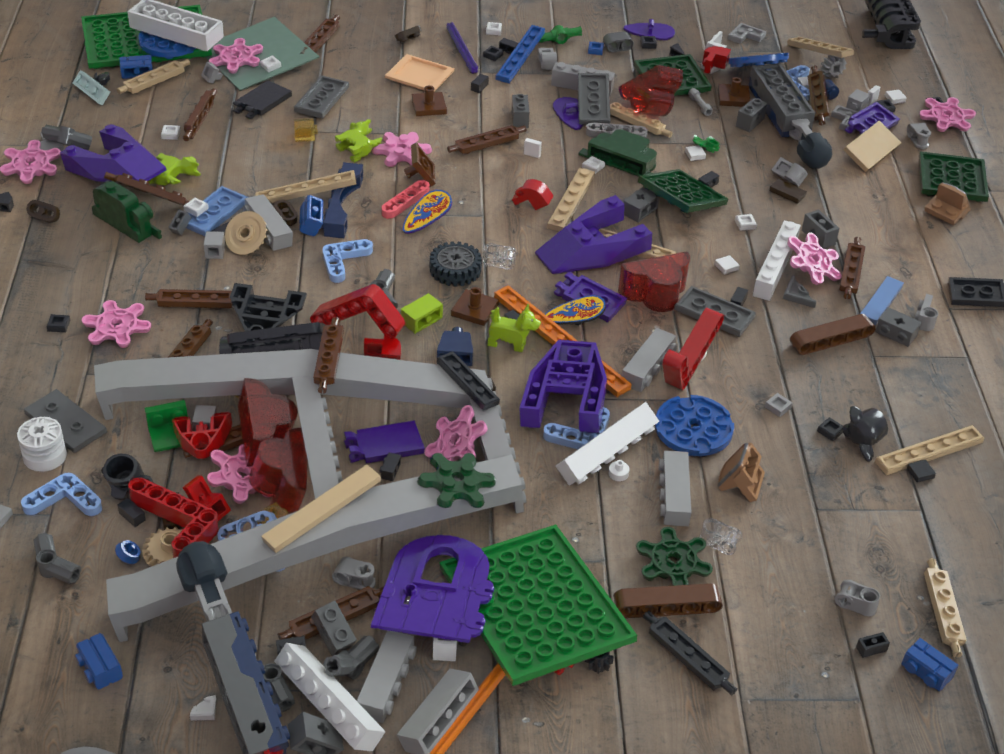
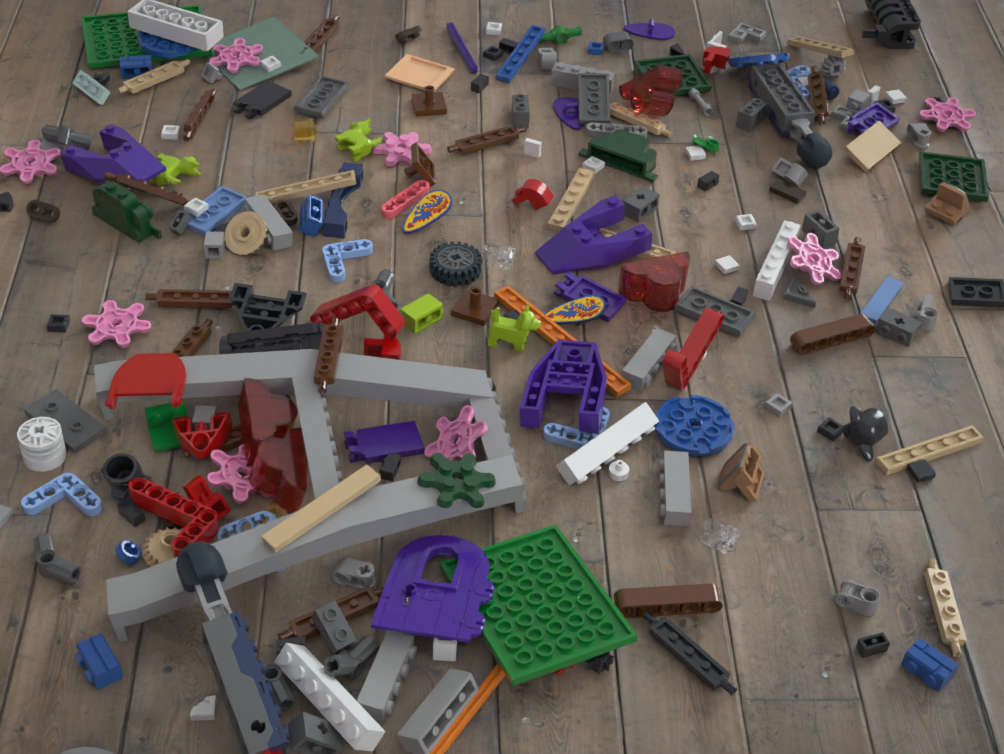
(149, 376): none -> red piece
(457, 342): dark blue torso -> none
(468, 381): black tile -> none
(648, 42): black tile -> none
(670, 547): dark green plate -> none
(682, 190): dark green plate -> none
(733, 94): reddish brown tile -> none

